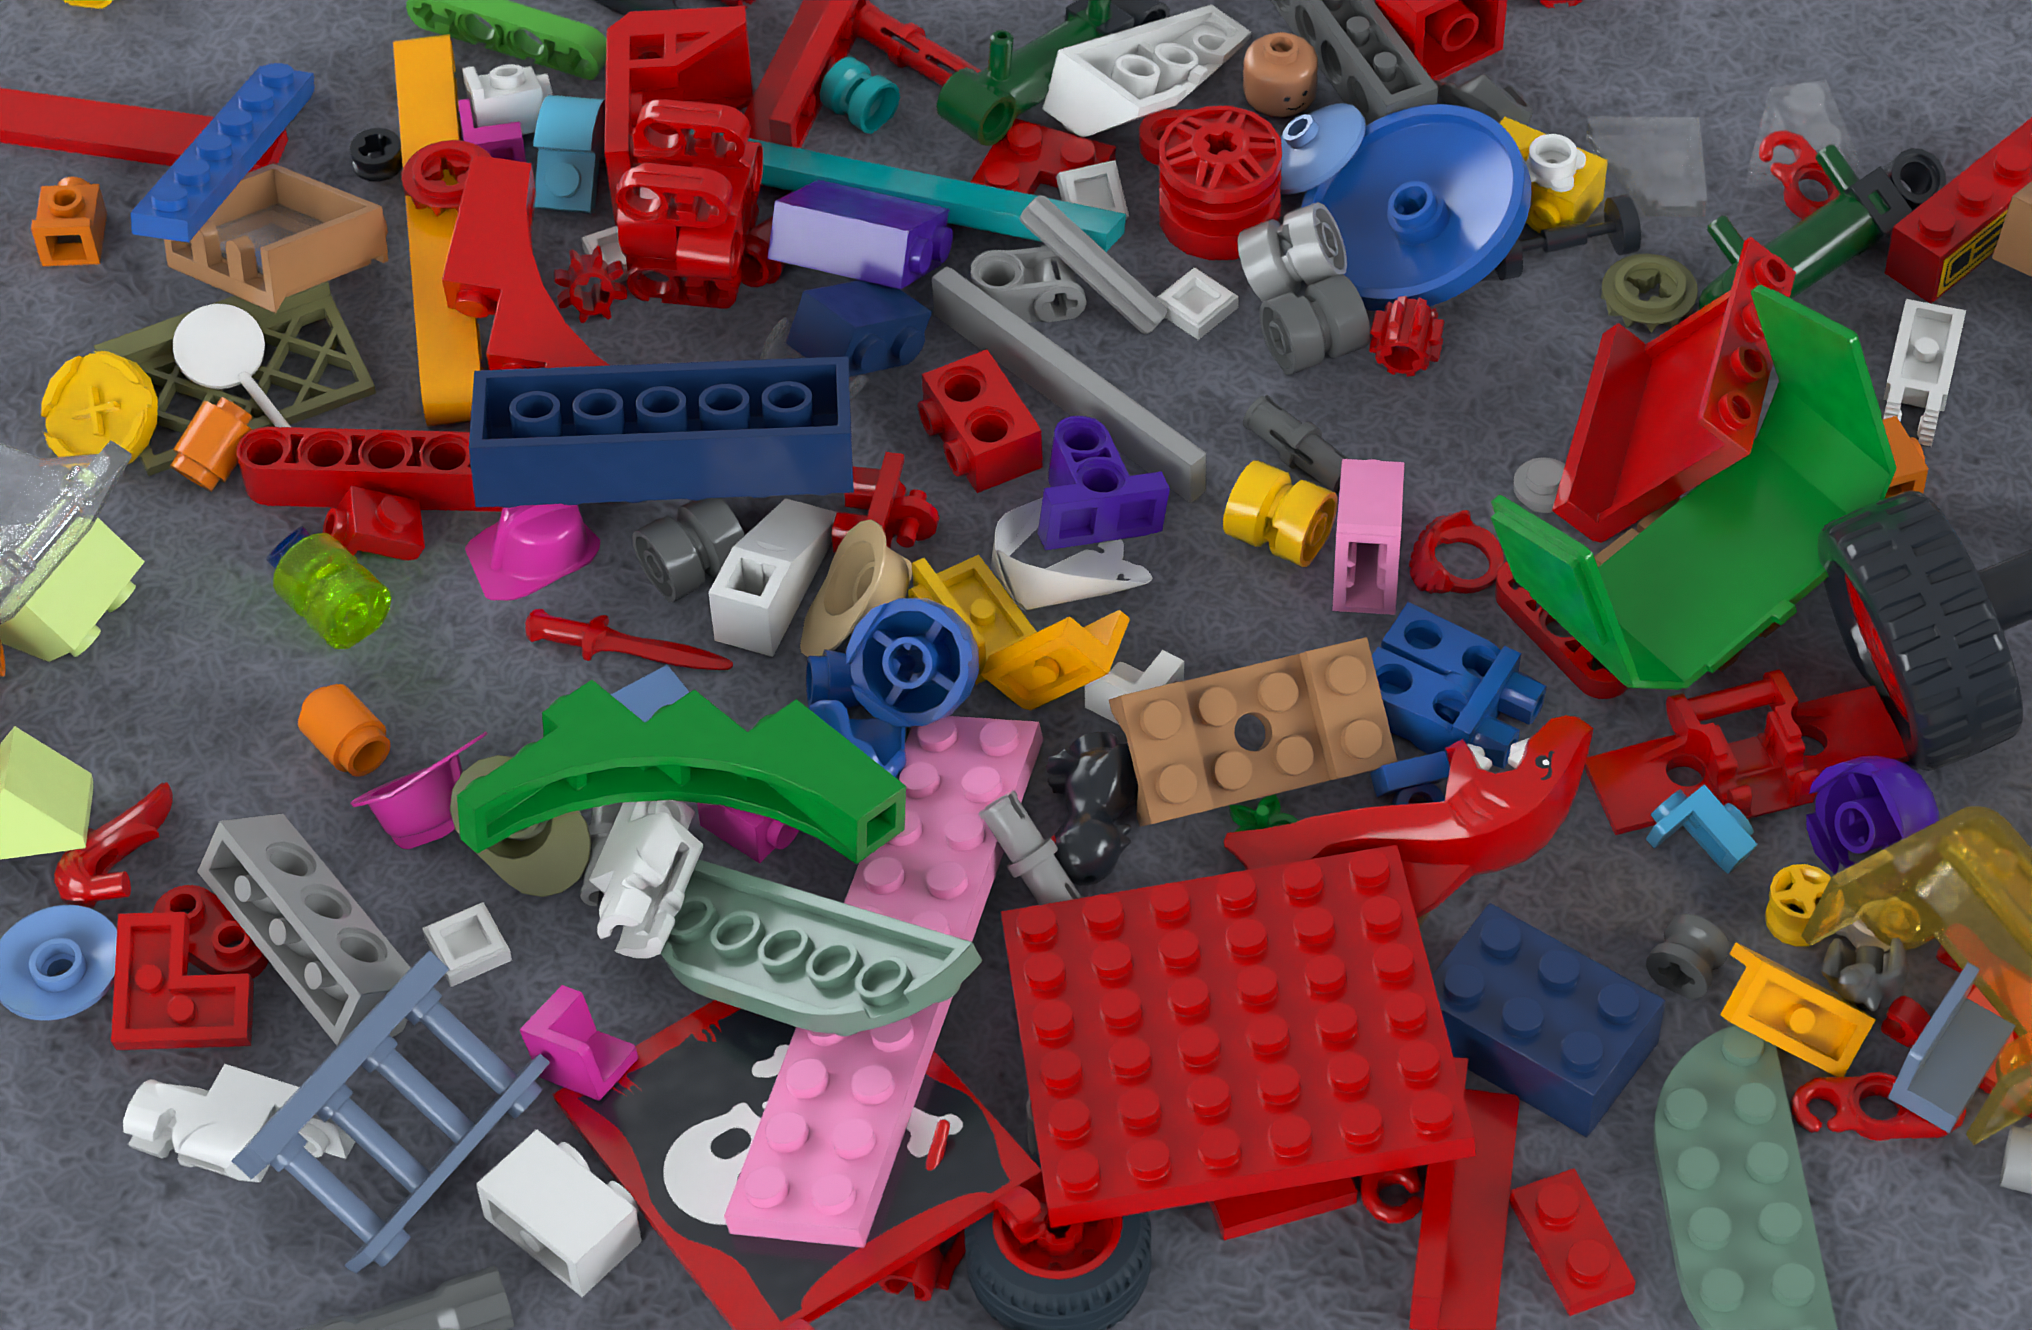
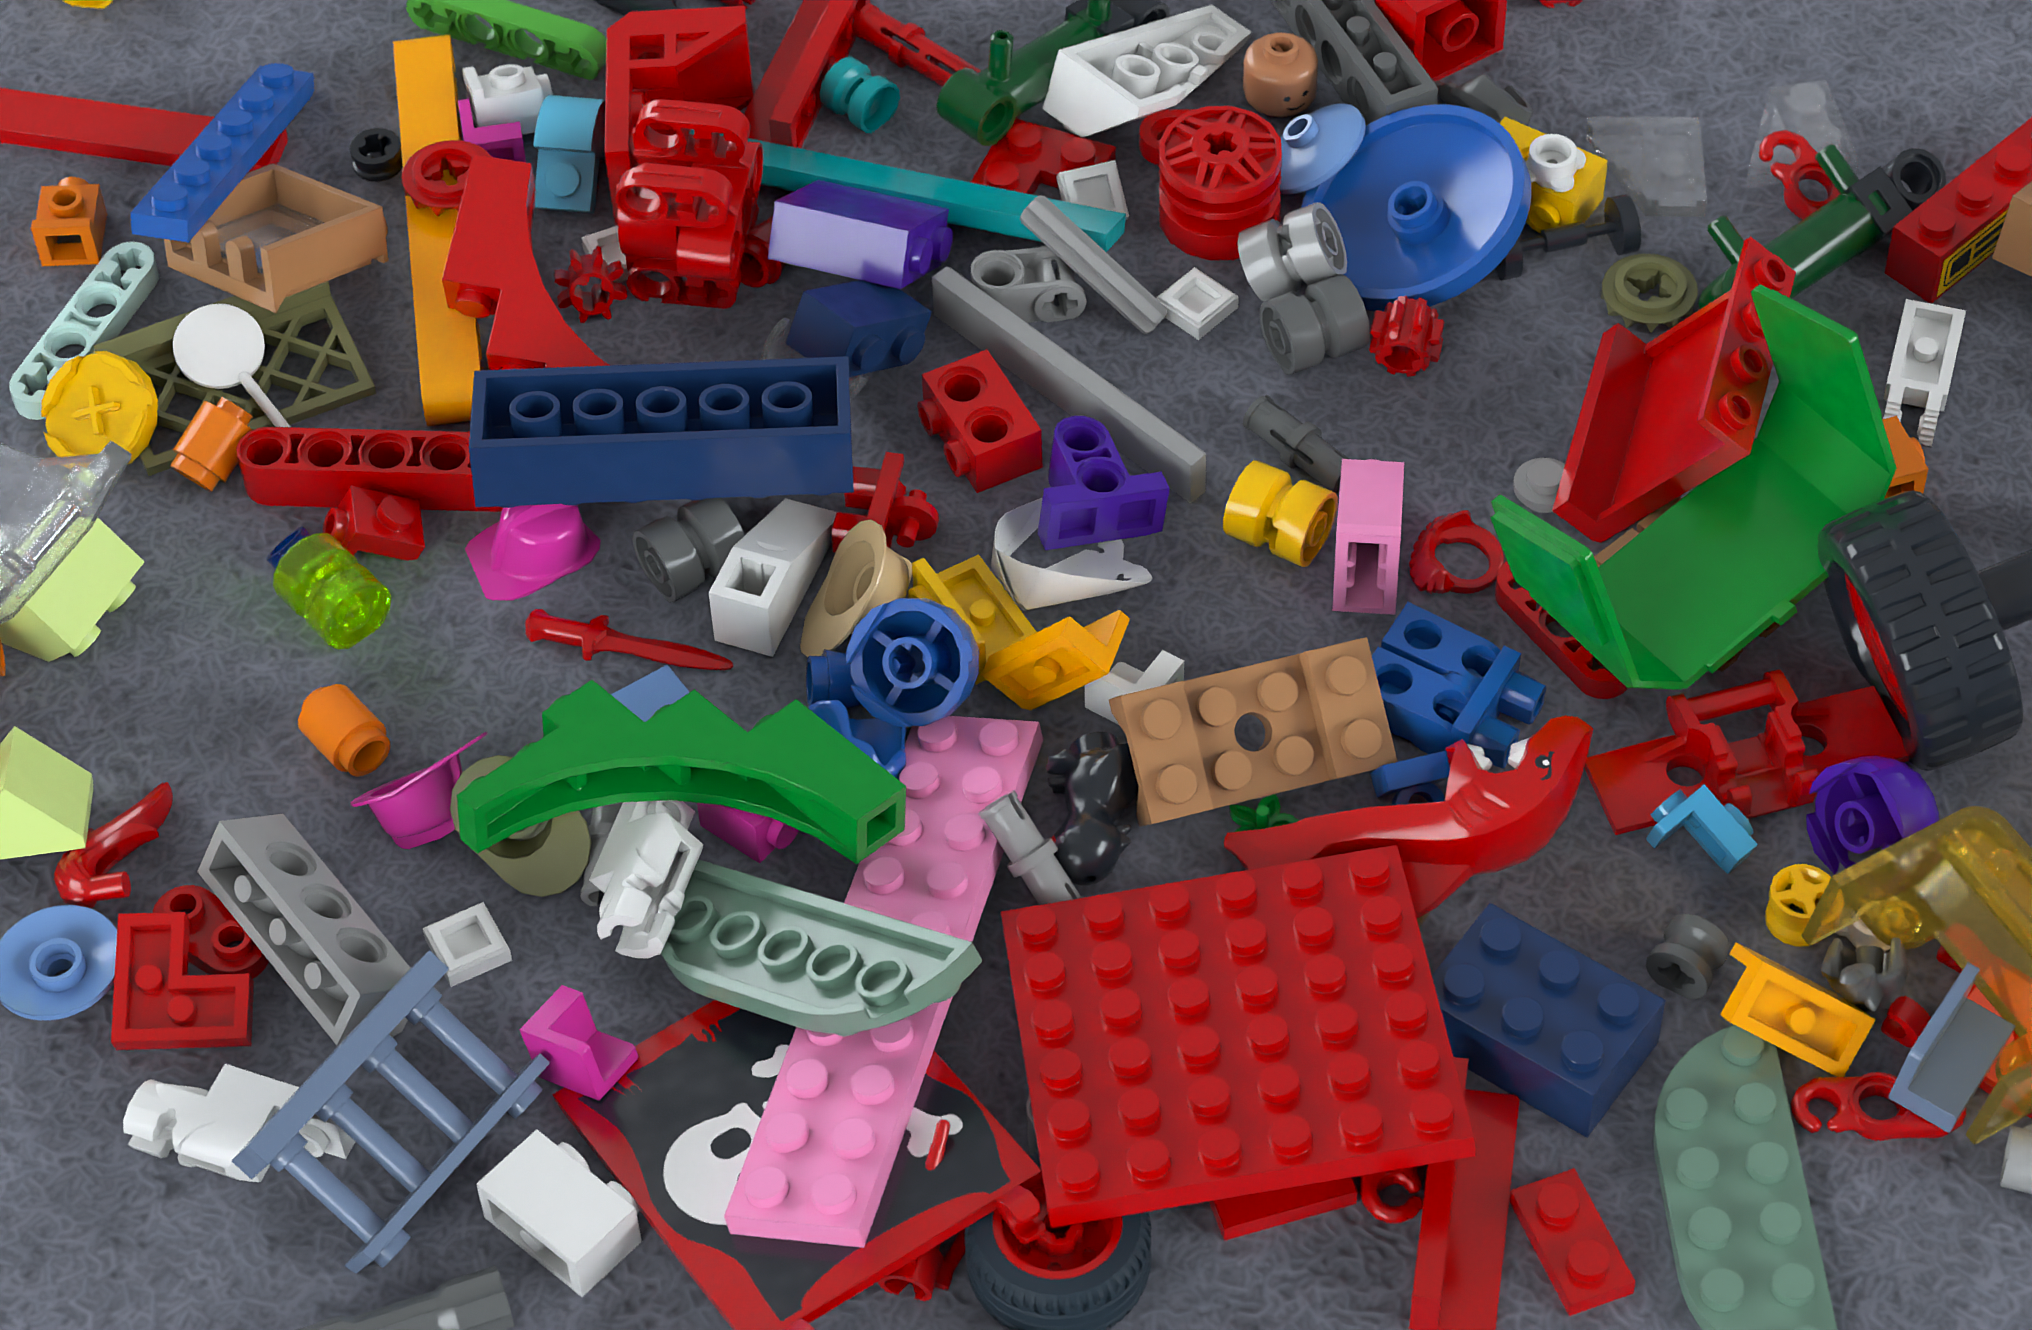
(76, 327): none -> light aqua beam

